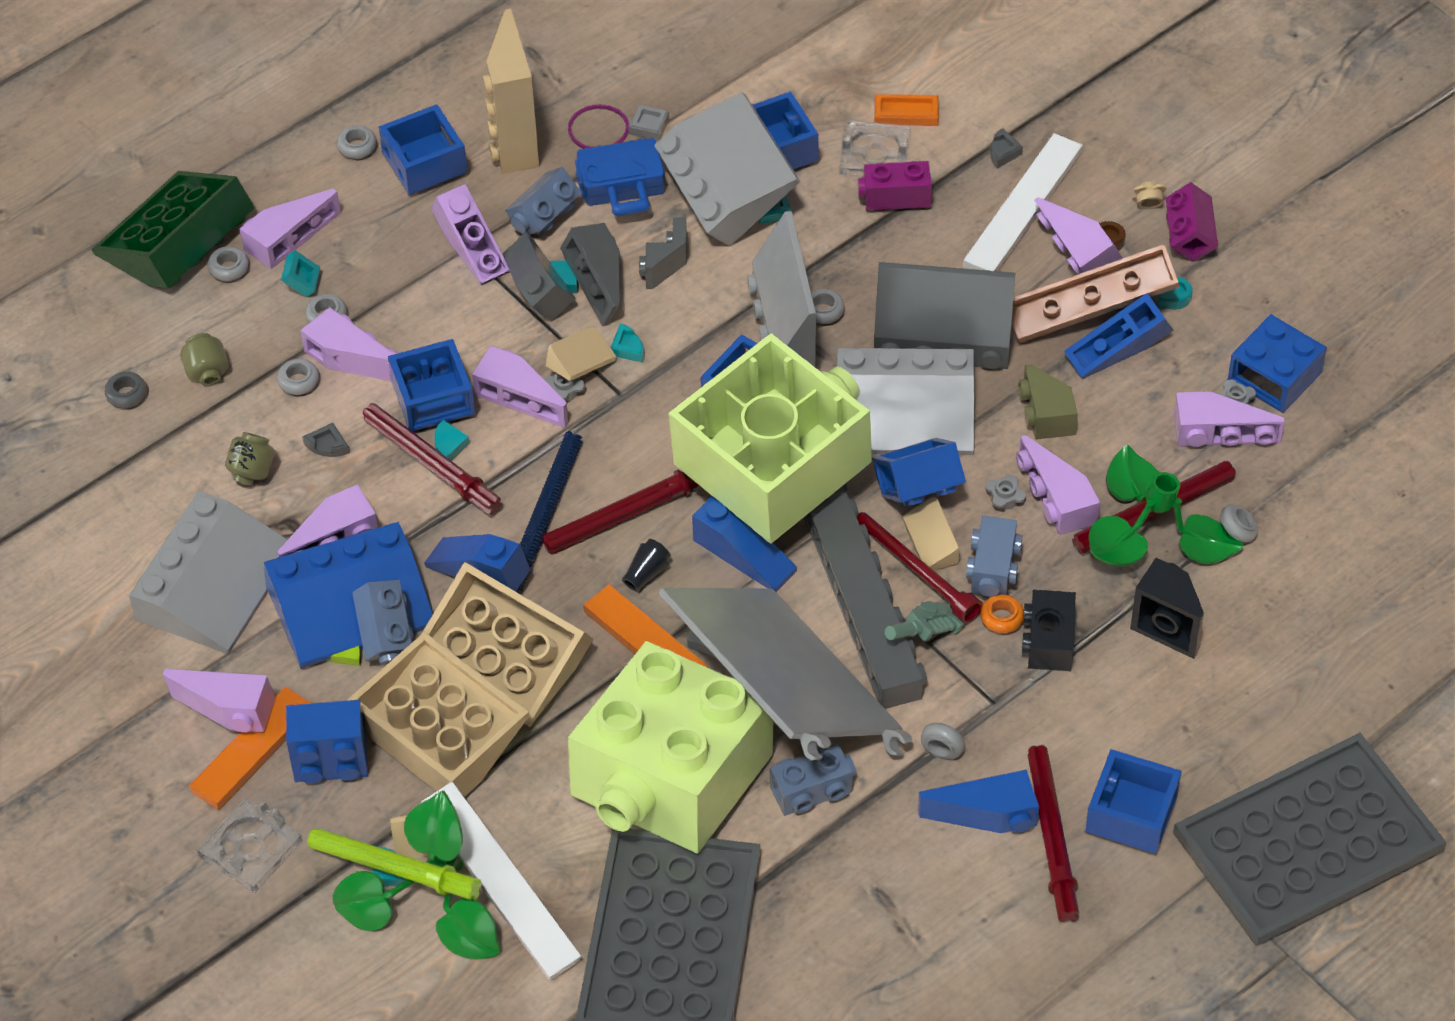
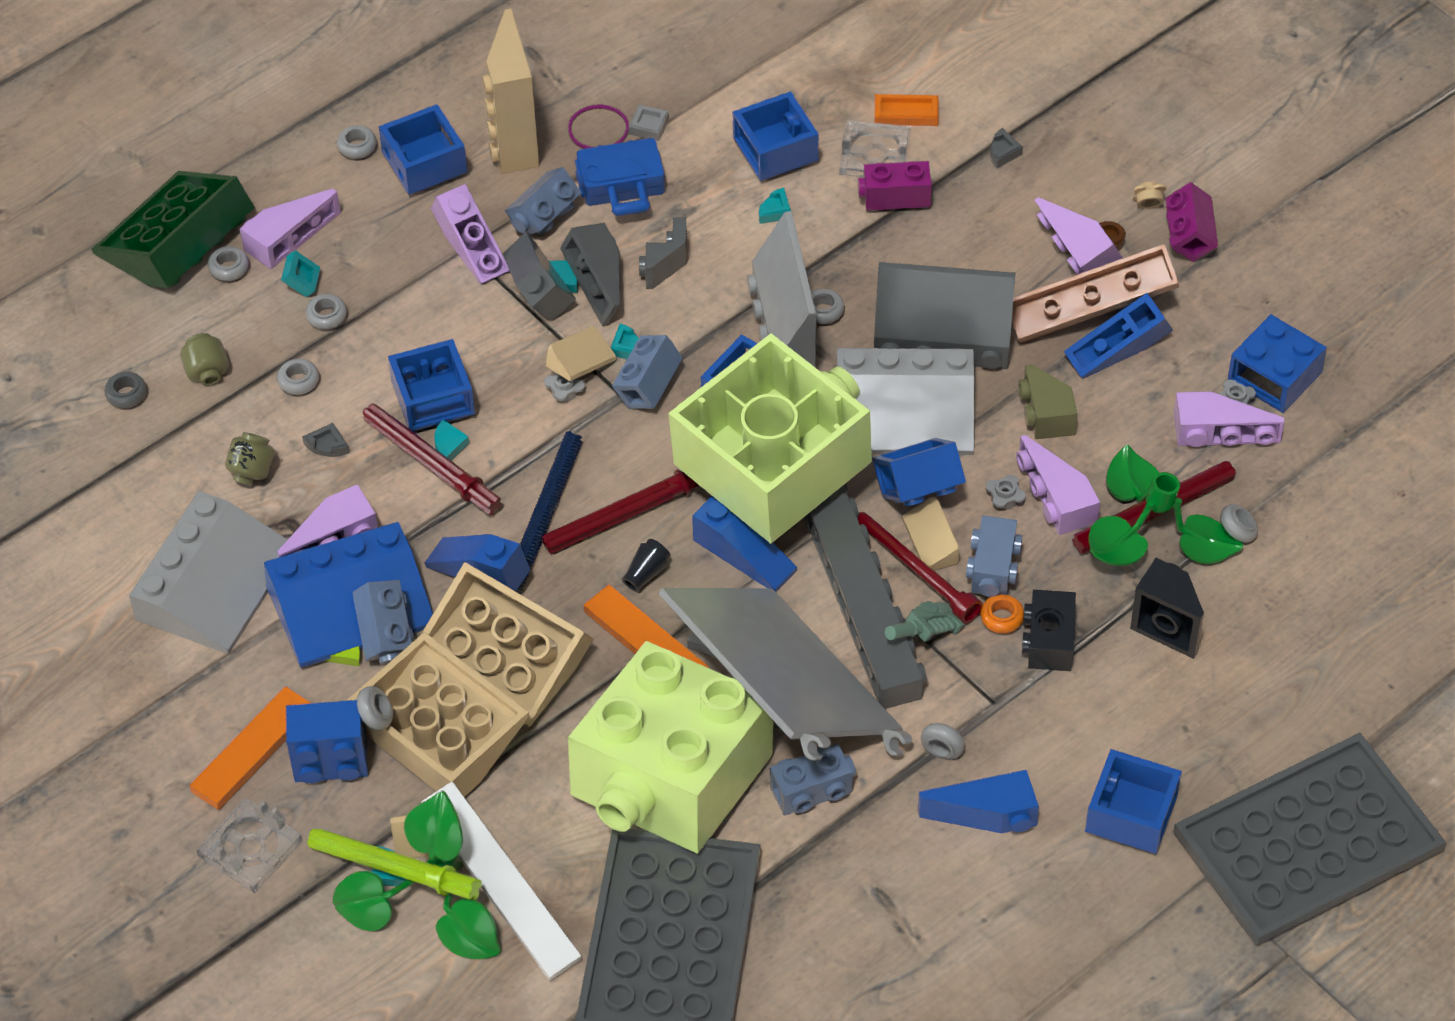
(229, 699): lavender slope -> none
(344, 347): lavender slope -> none
(375, 708): none -> light grey piece
(516, 385): lavender slope -> none
(647, 371): none -> sand blue brick
(727, 167): light grey slope -> none
(1020, 207): white tile -> none
(1062, 881): dark red axle -> none
(1176, 298): teal tile -> none

